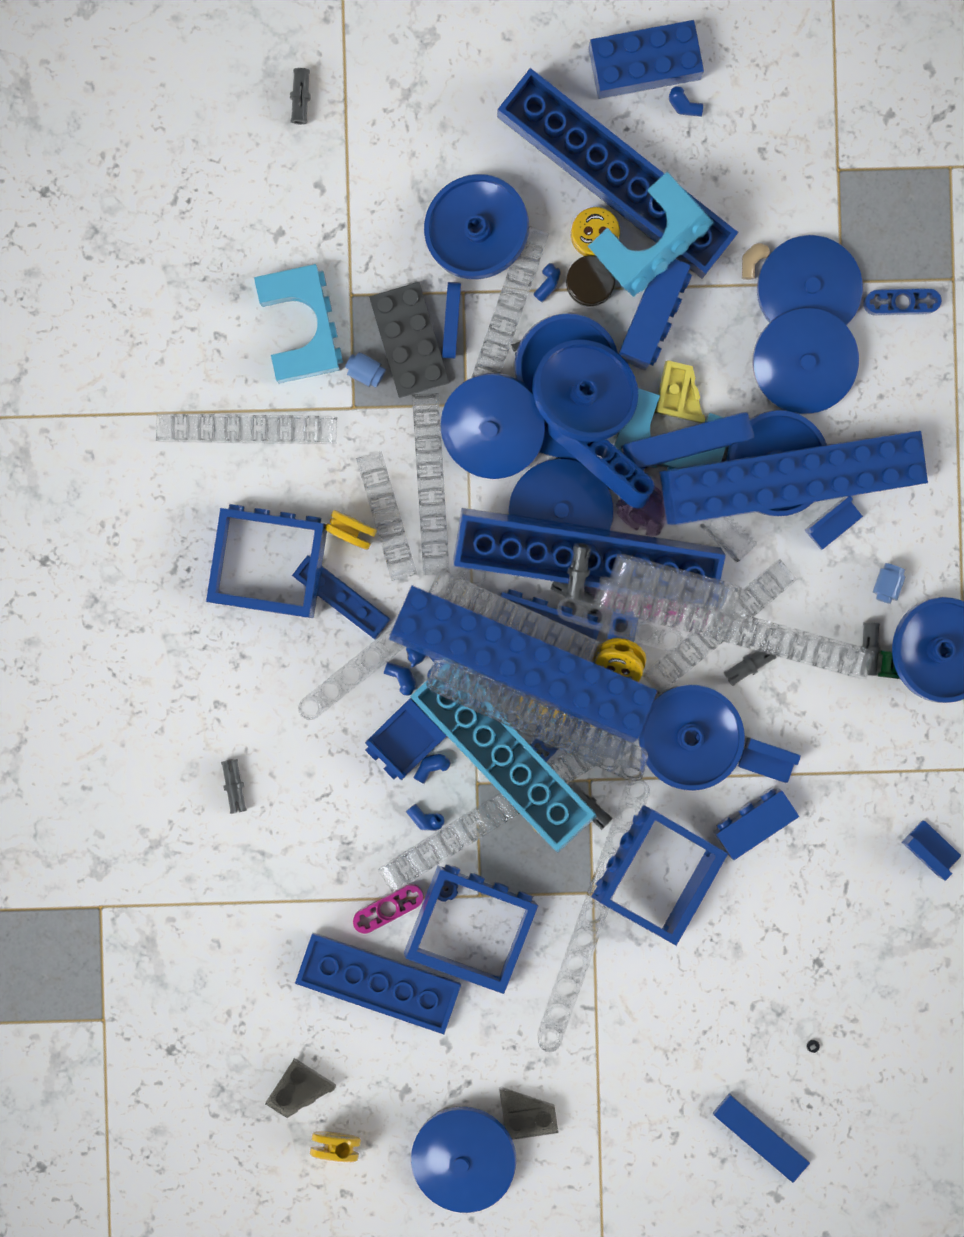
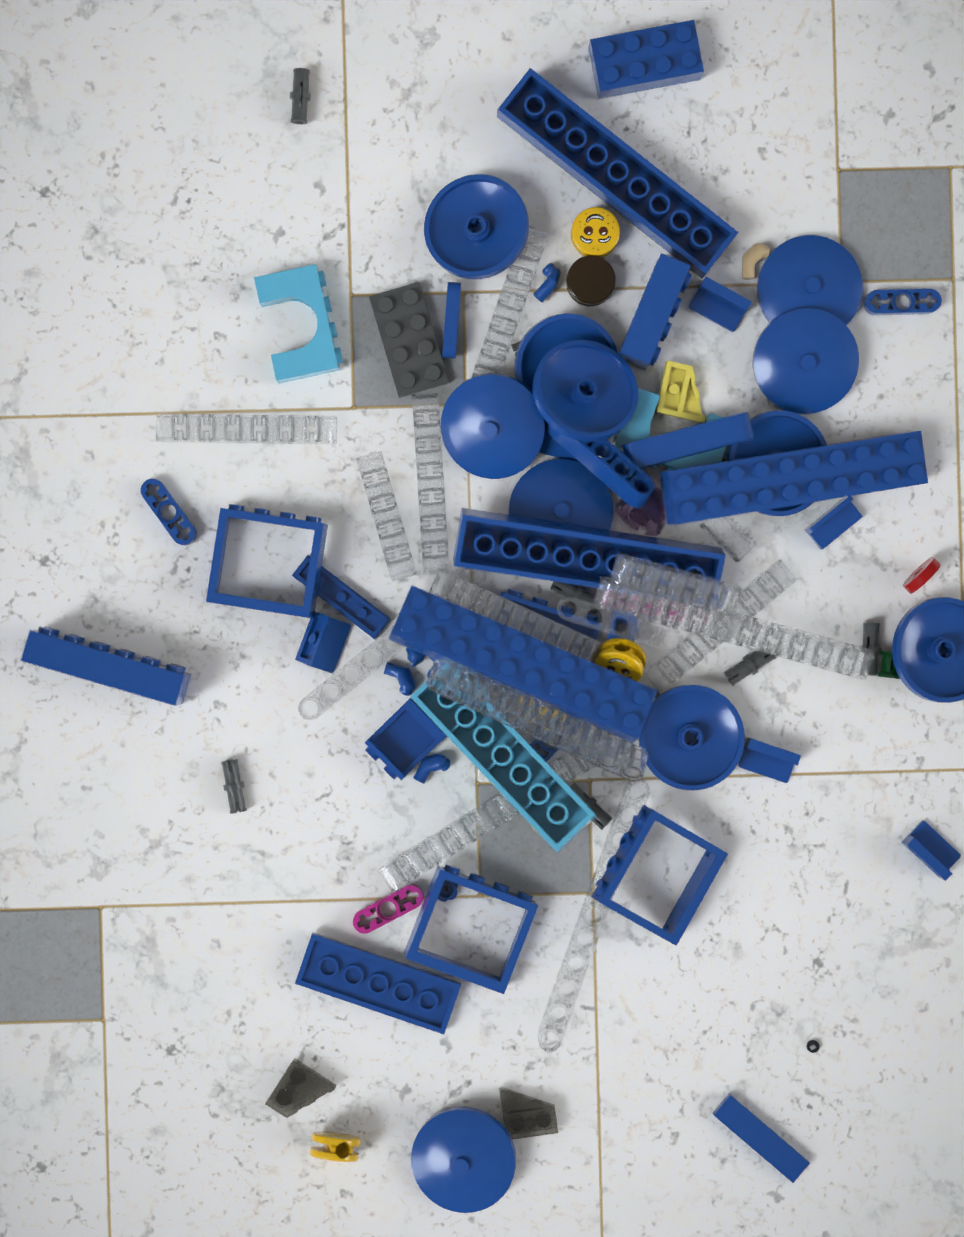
(106, 667): none -> blue brick
(151, 500): none -> blue beam
(323, 642): none -> blue panel
(348, 528): yellow head -> none
(365, 369): medium blue brick -> none
(425, 821): blue arm -> none
(578, 571): dark grey pin -> none
(682, 105): blue arm -> none
(684, 225): medium azure arch -> none
(719, 304): none -> blue panel
(755, 823): blue brick -> none
(889, 583): medium blue brick -> none
(921, 575): none -> red piece

